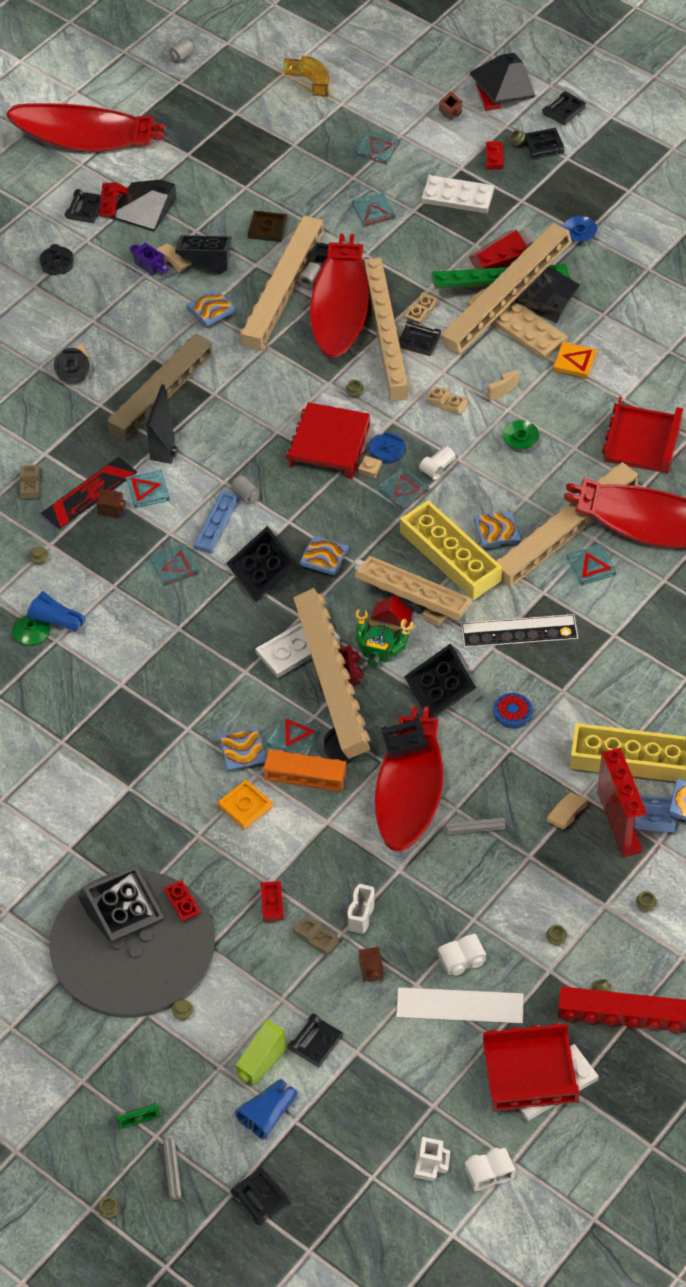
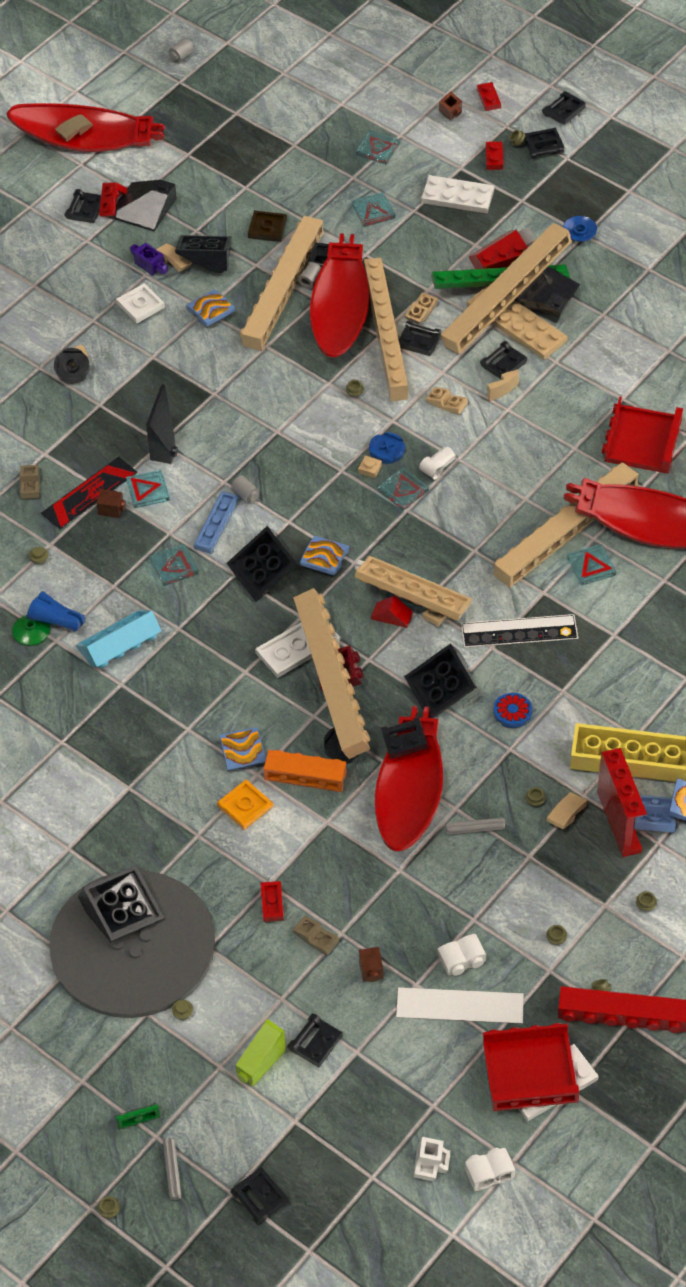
(53, 253): black plate -> none
(71, 127): none -> dark tan slope
(119, 637): none -> medium azure slope
(140, 303): none -> white plate
(172, 374): dark tan brick -> none
(181, 901): red slope -> none
(266, 1108): blue piece -> none
(293, 736): clear light blue tile -> none
(311, 69): clear yellow arch -> none
(329, 437): red panel -> none
(361, 908): white brick -> none
(379, 640): green torso -> none
(451, 550): light yellow brick -> none
(496, 529): slope -> none
(504, 79): black slope -> none
(511, 361): none -> black plate
(521, 434): green dish -> none
(535, 797): none -> olive plate
(575, 360): light orange tile -> none

